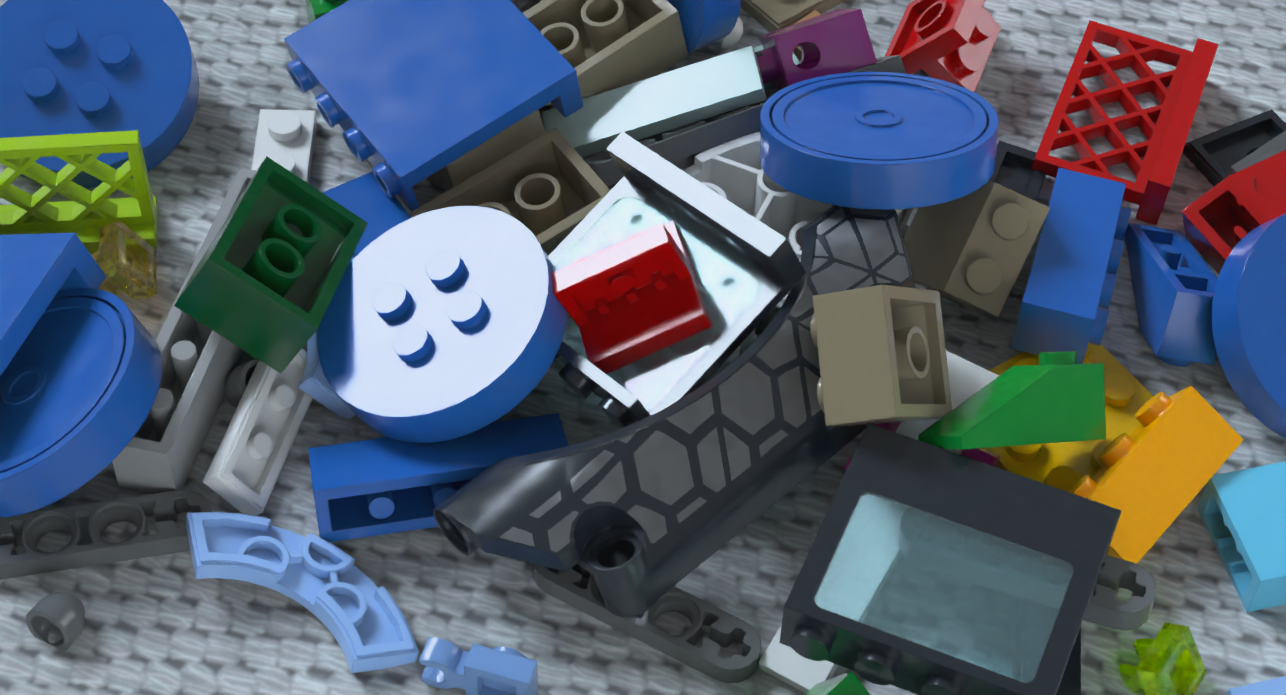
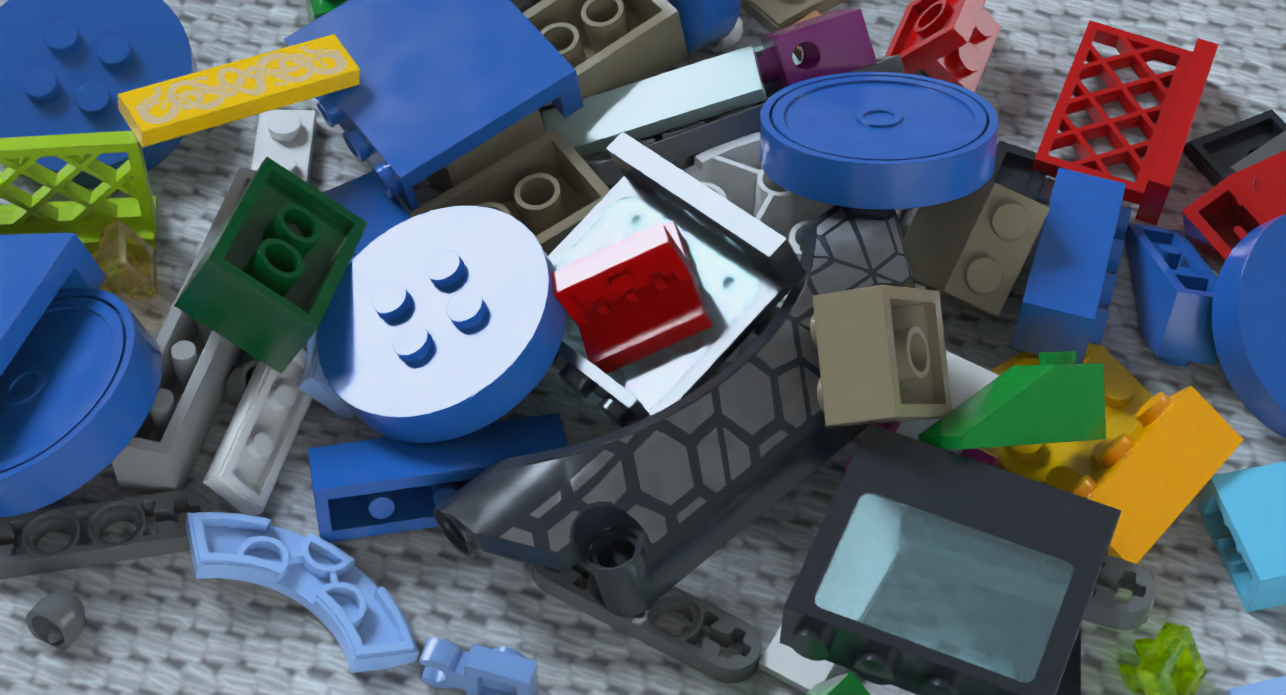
(238, 90): none -> yellow tile

